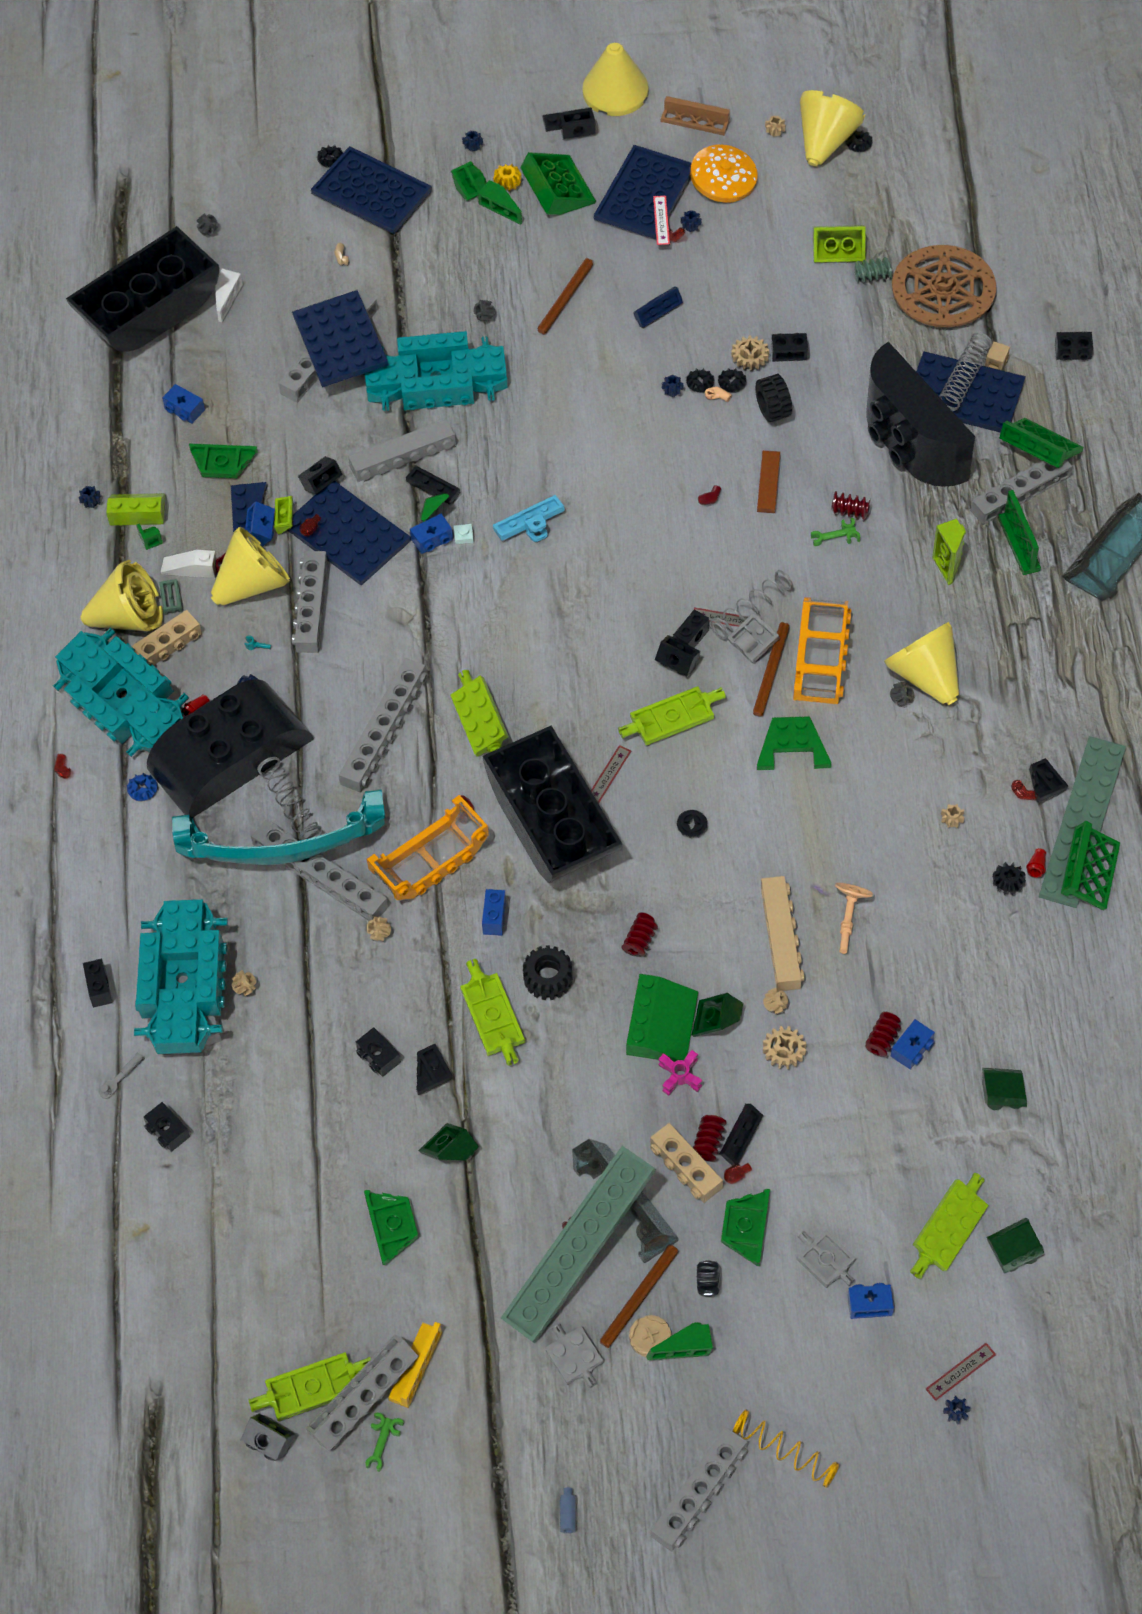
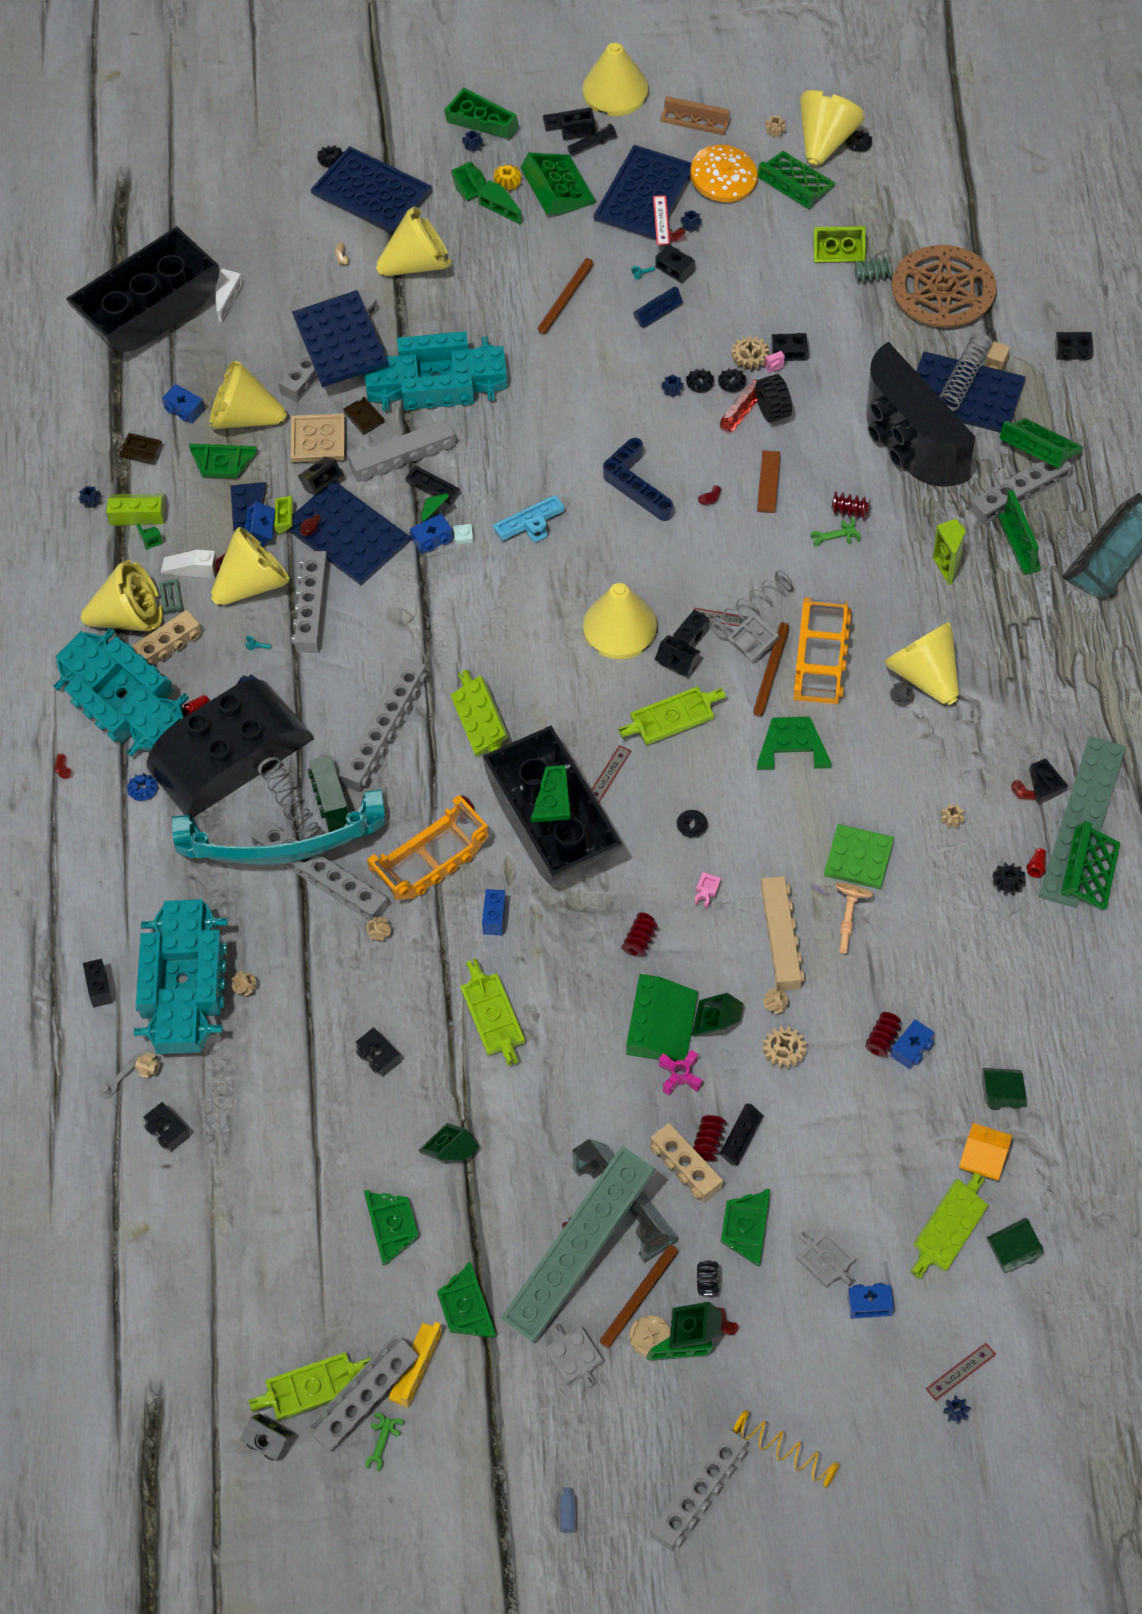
(141, 448): none -> dark brown plate
(147, 1065): none -> tan gear
(207, 224): dark grey gear -> none
(244, 401): none -> light yellow cone
(317, 437): none -> tan plate
(329, 792): none -> wedge
(363, 415): none -> dark brown plate
(413, 248): none -> light yellow cone
(431, 1069): black wing -> none
(465, 1306): none -> green wing
(480, 114): none -> green wedge
(484, 310): dark grey gear -> none
(547, 958): black tyre -> none
(553, 796): none -> green wing
(598, 137): none -> black pin
(617, 470): none -> dark blue beam
(620, 623): none -> light yellow cone
(637, 272): none -> teal hand
(675, 263): none -> black brick
(694, 1324): none -> dark green slope
(707, 886): none -> bright pink plate
(717, 392): light nougat arm -> none
(726, 1326): none -> clear red arm
(736, 1173): clear red cylinder -> none
(741, 405): none -> clear red beam
(774, 362): none -> bright pink plate
(790, 185): none -> green fence
(859, 856): none -> bright green plate
(985, 1151): none -> light orange slope

